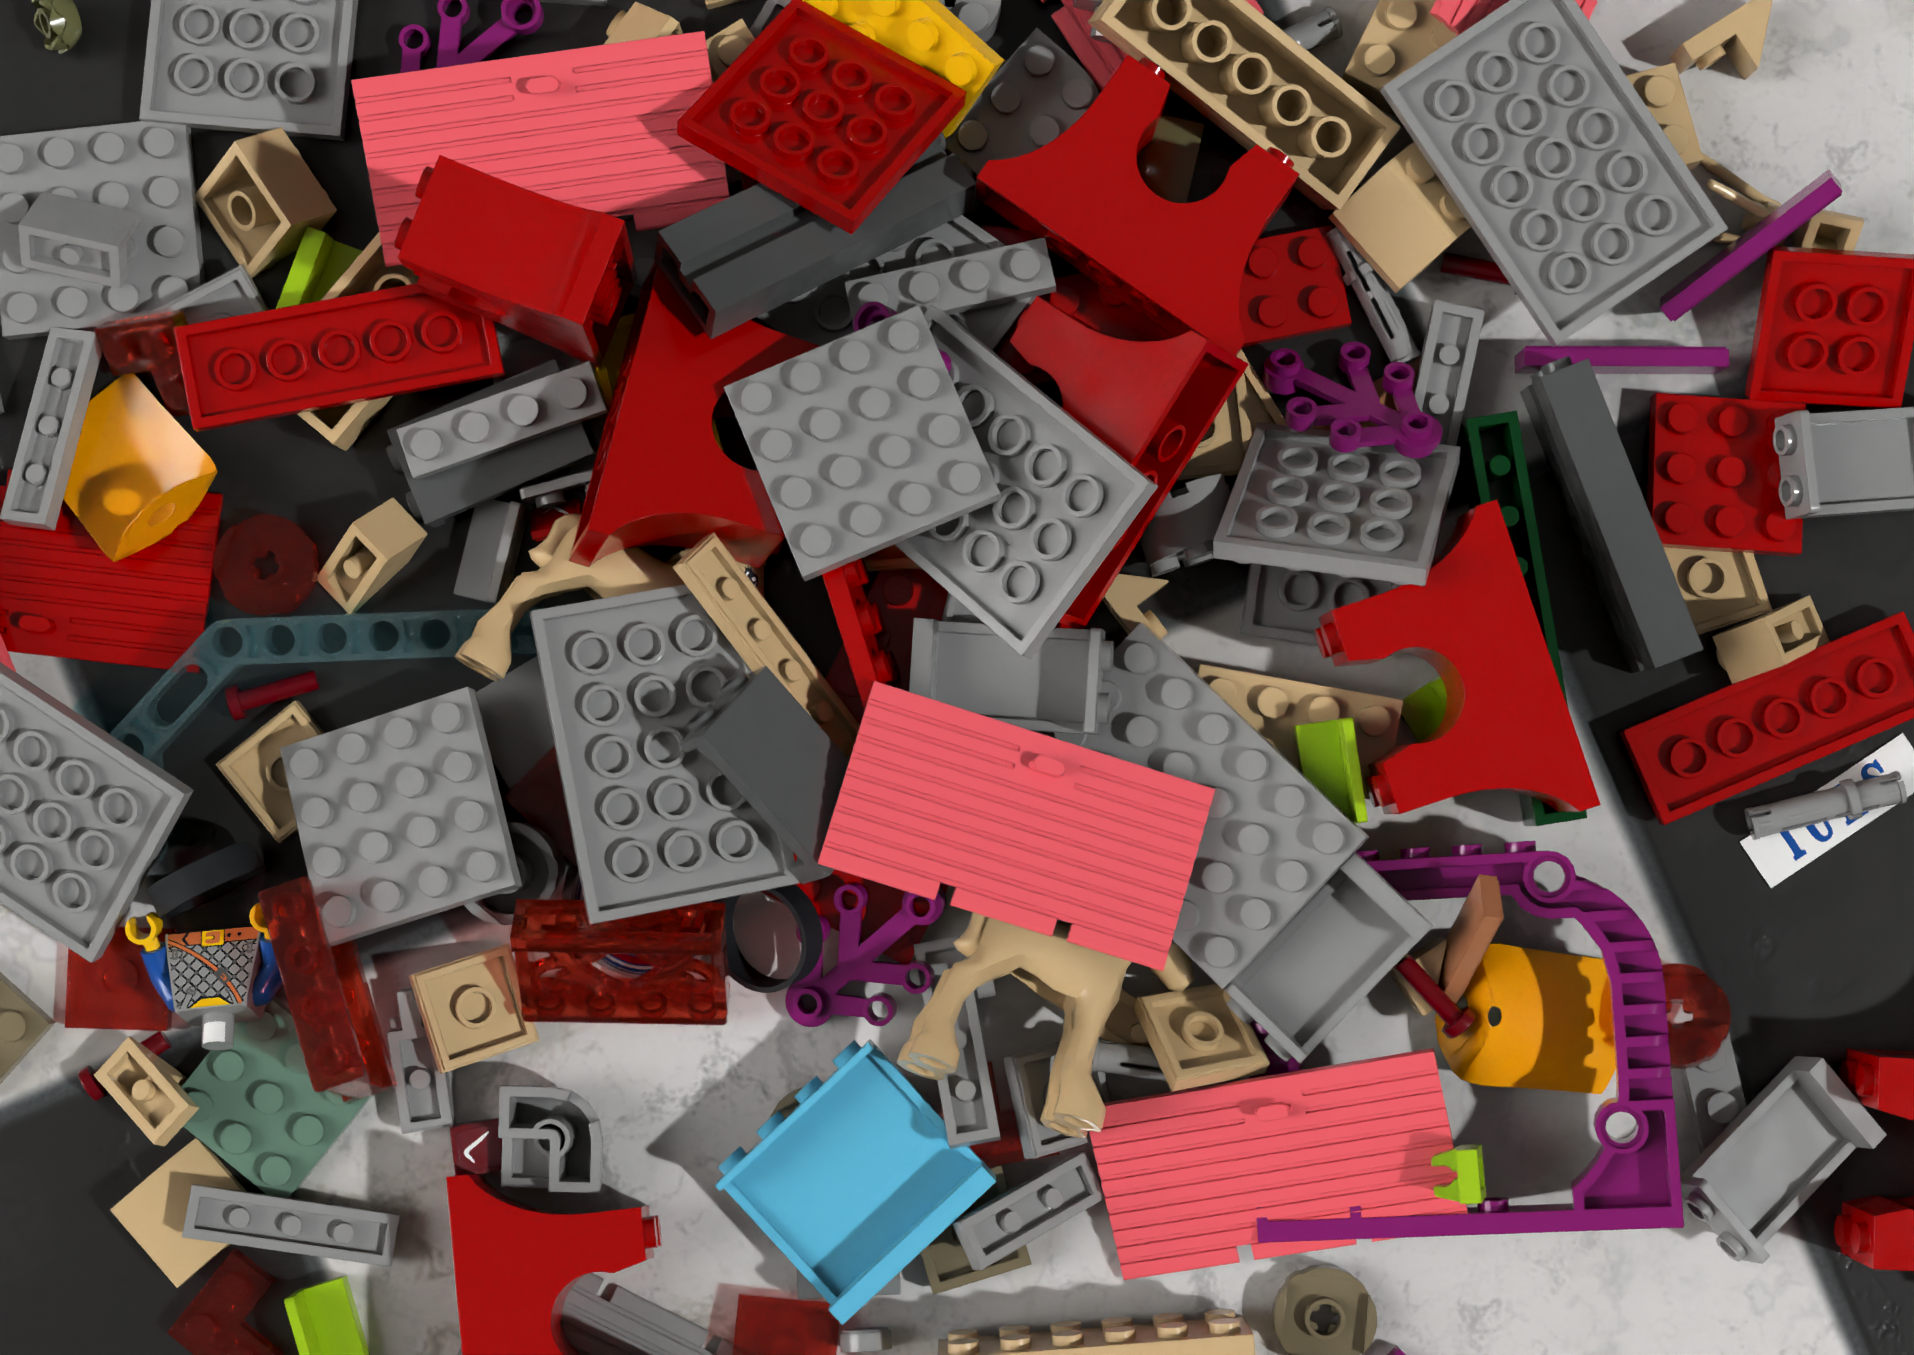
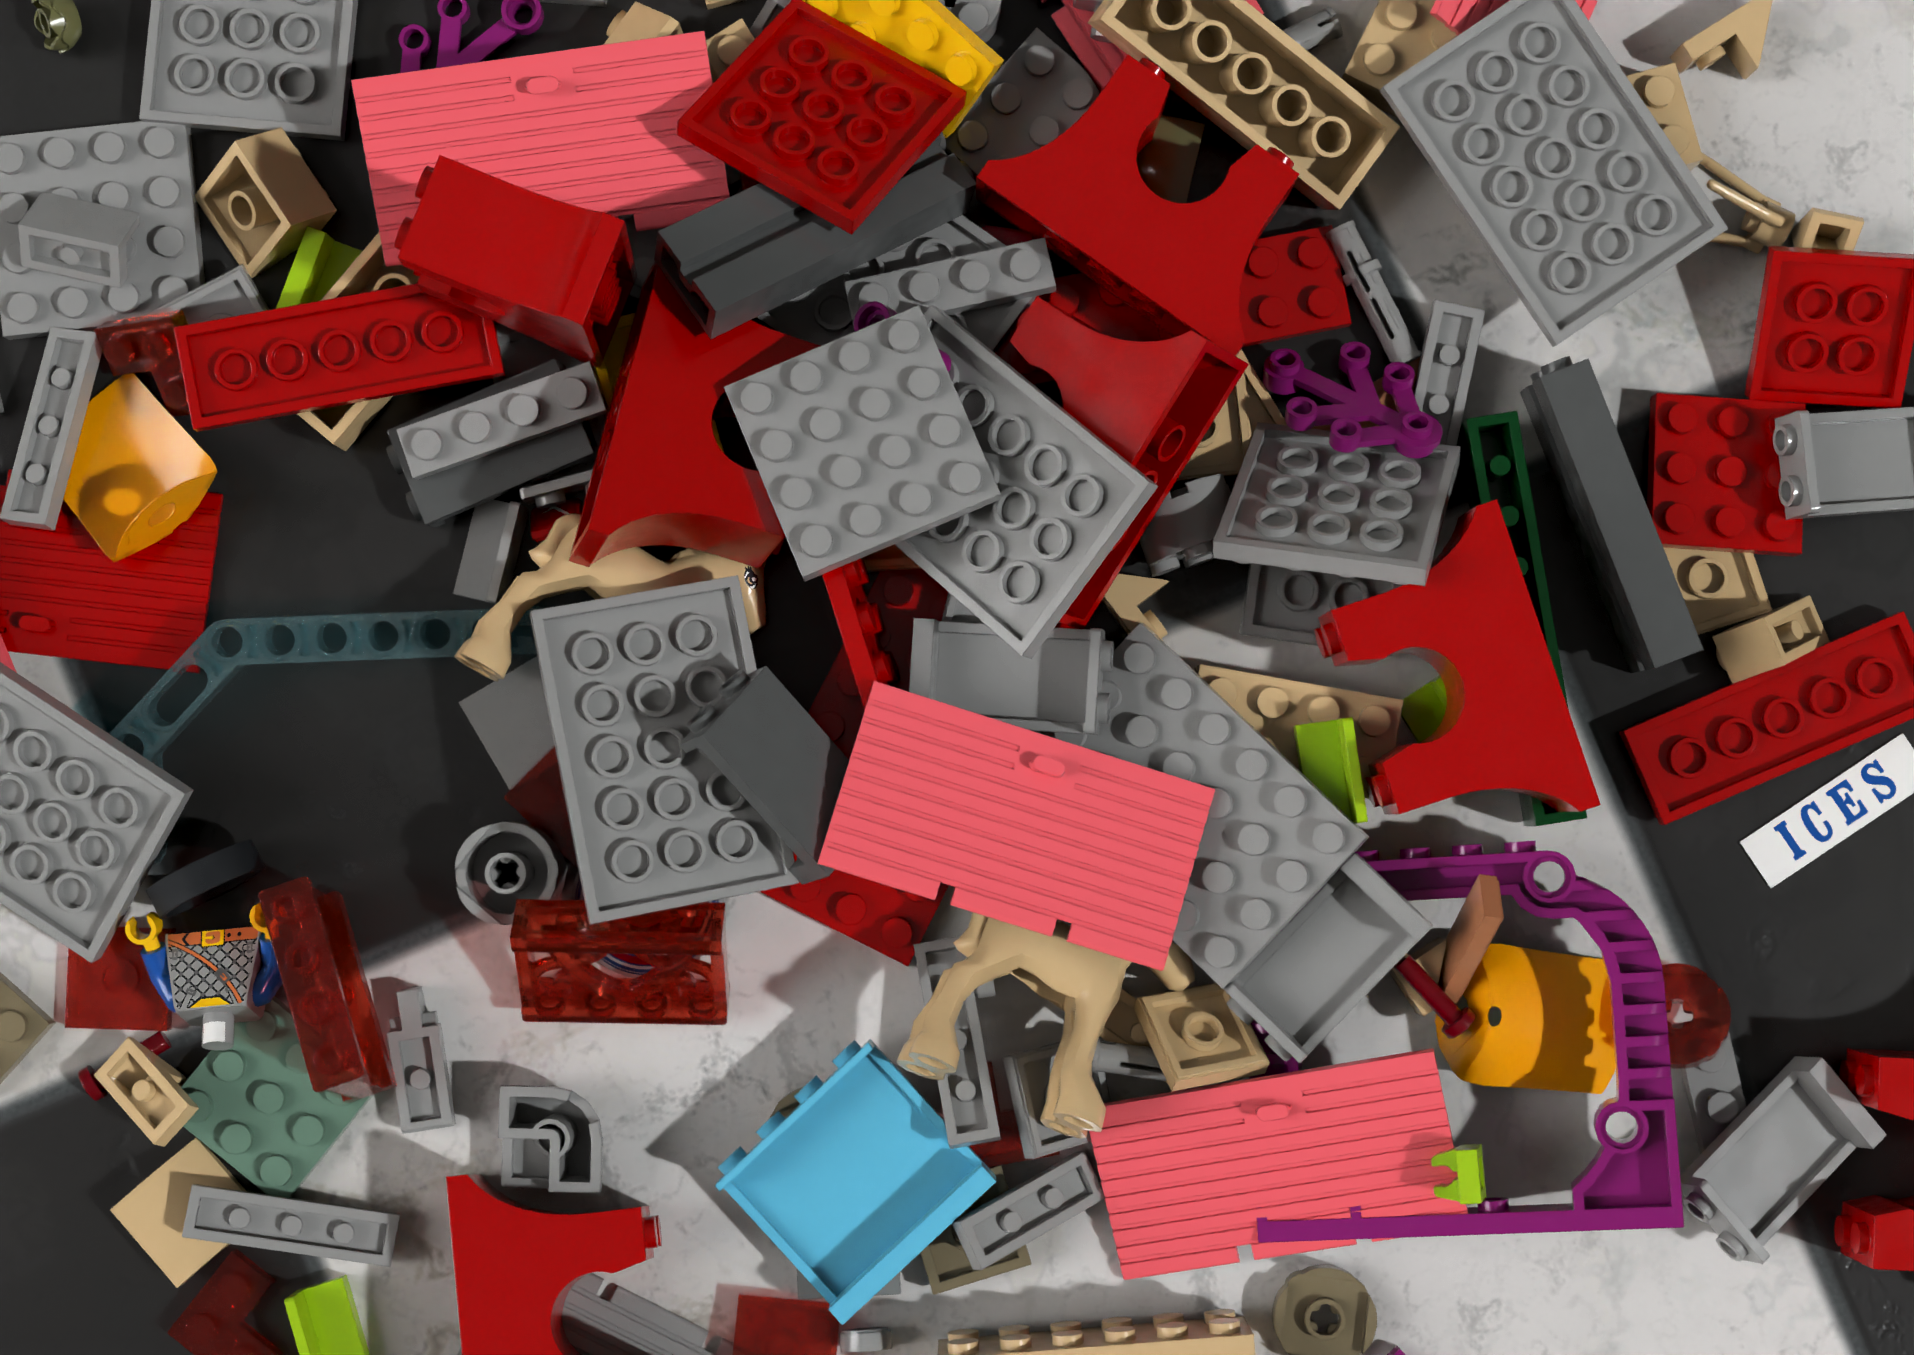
(240, 578): clear red plate -> none
(243, 700): dark red piece -> none
(259, 772): tan tile -> none
(371, 554): tan slope -> none
(400, 816): light grey plate -> none
(472, 1008): tan tile -> none
(476, 1147): dark red slope -> none
(761, 635): tan tile -> none
(811, 942): black tyre -> none
(858, 963): magenta plant -> none
(1401, 218): tan slope -> none
(1473, 268): dark red piece -> none
(1628, 359): magenta tile -> none
(1751, 245): magenta tile -> none
(1845, 800): light grey pin -> none

